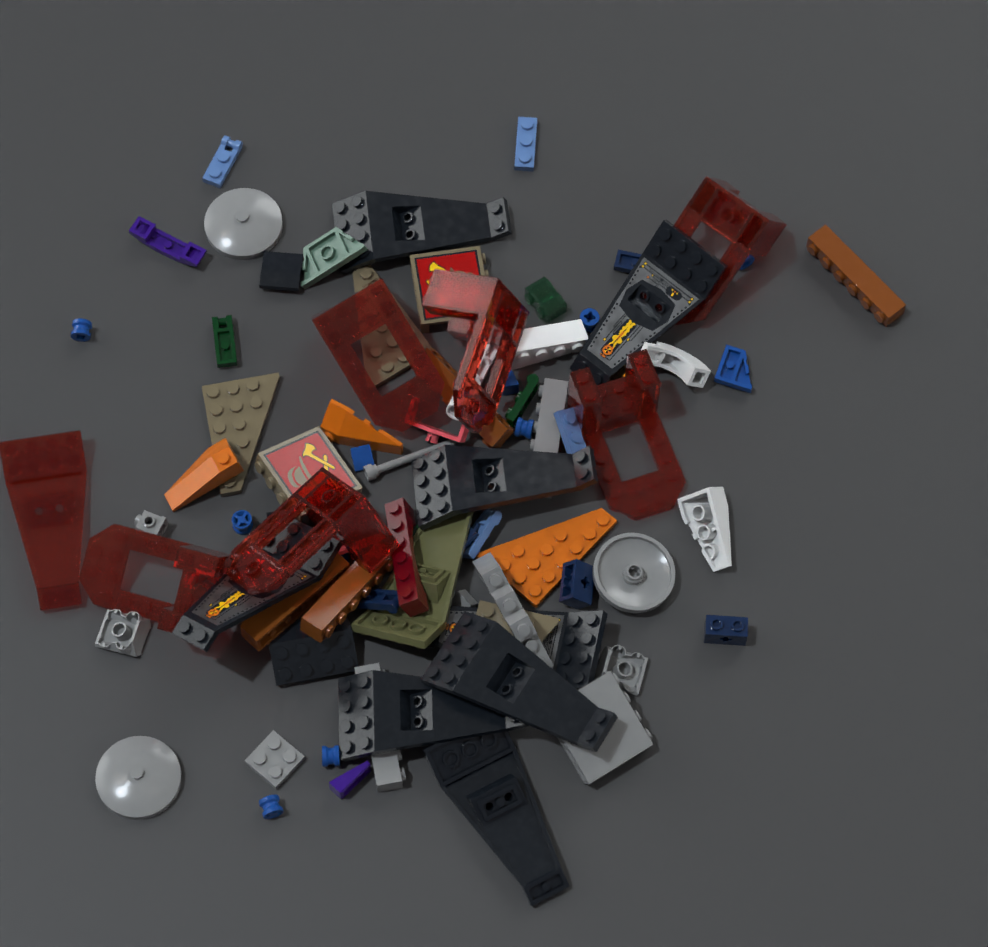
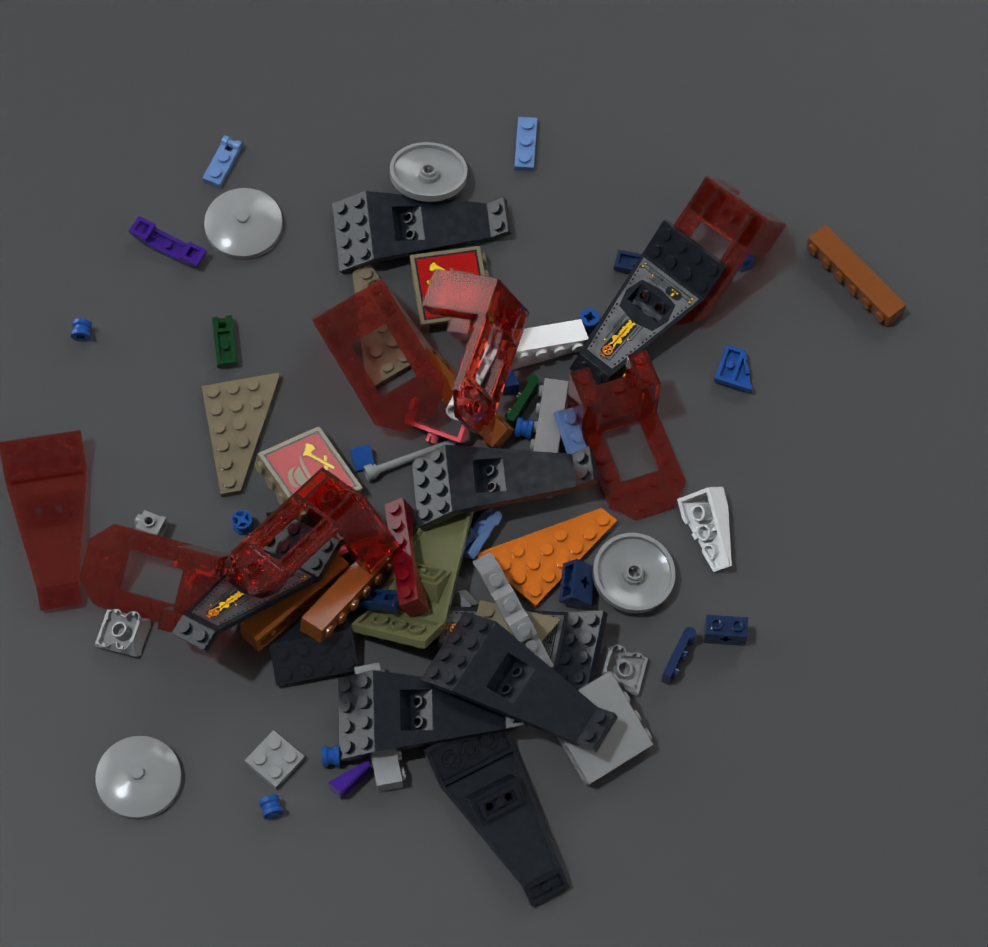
(206, 473): orange wedge -> none
(281, 271): black slope -> none
(328, 255): sand green wing -> none
(346, 429): orange wedge -> none
(428, 171): none -> light grey dish
(545, 300): clear green brick -> none
(679, 362): white arch -> none
(679, 654): none -> dark blue plate

